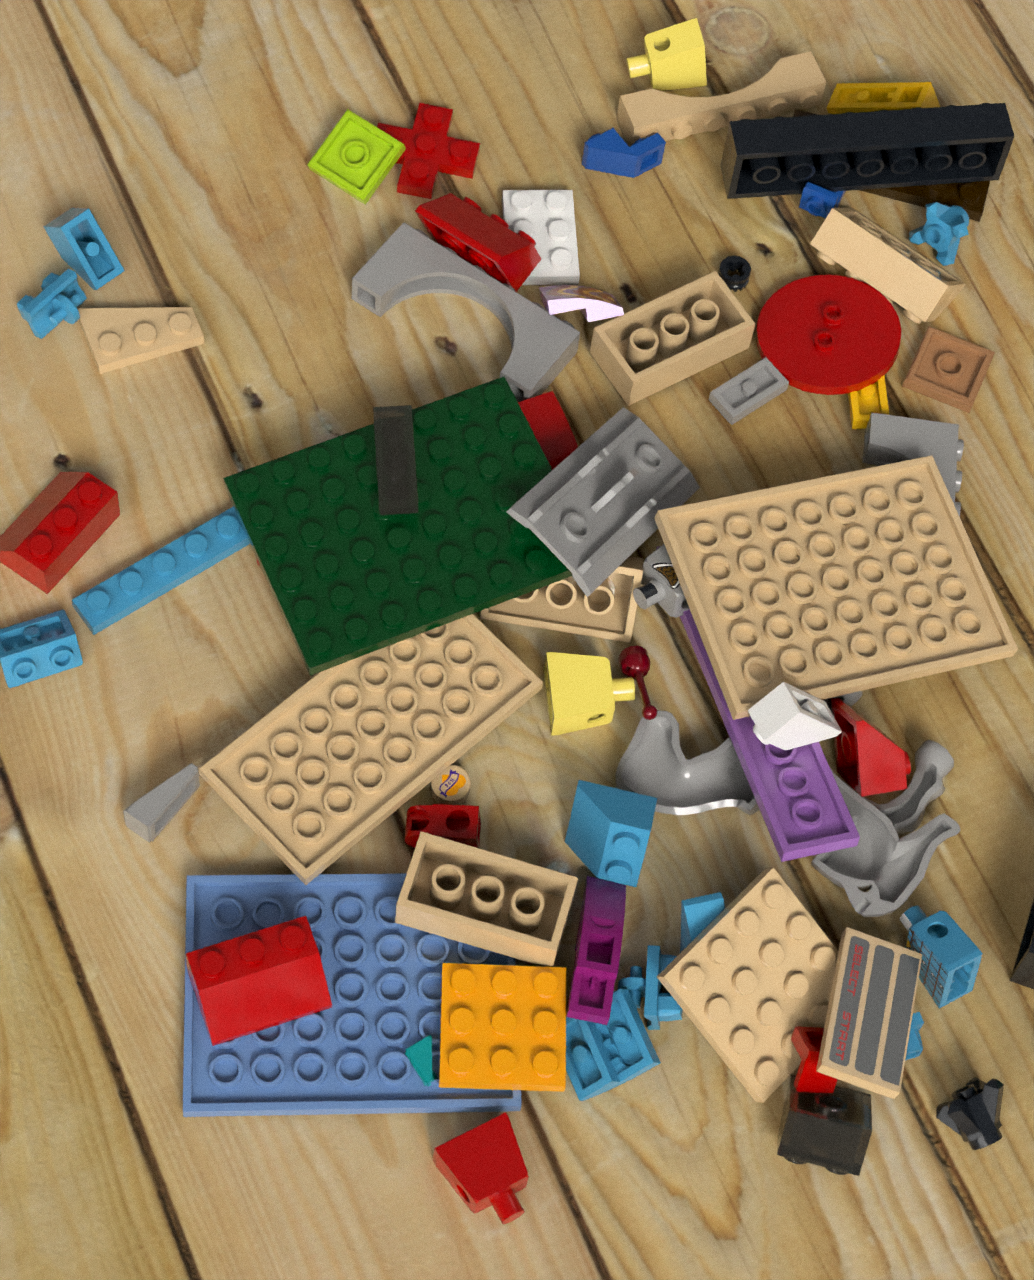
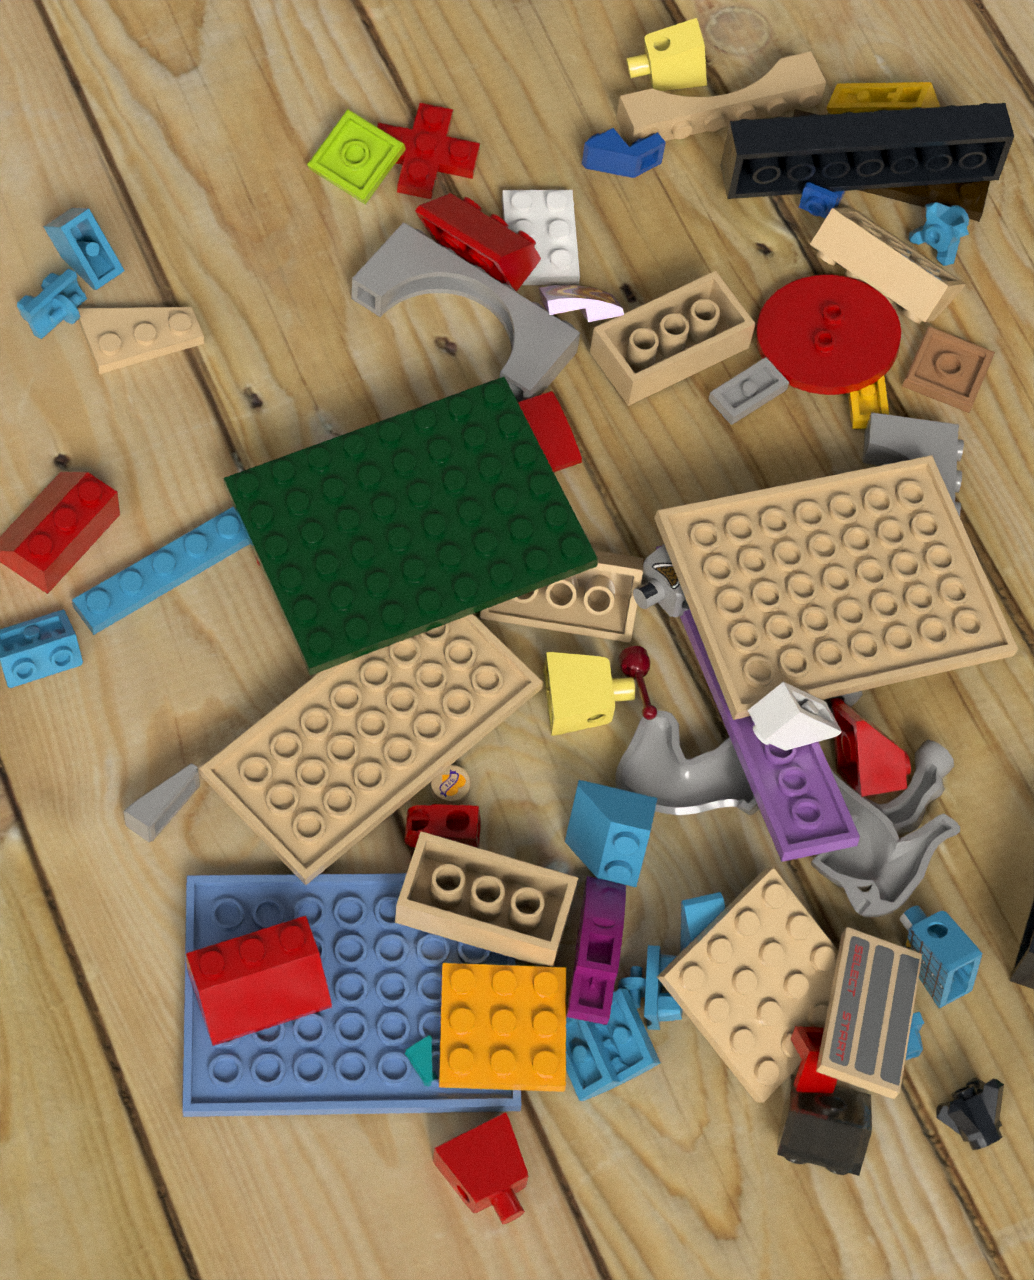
(395, 460): clear smoke plate -> none
(605, 498): light grey hinge -> none
(733, 263): black bush -> none

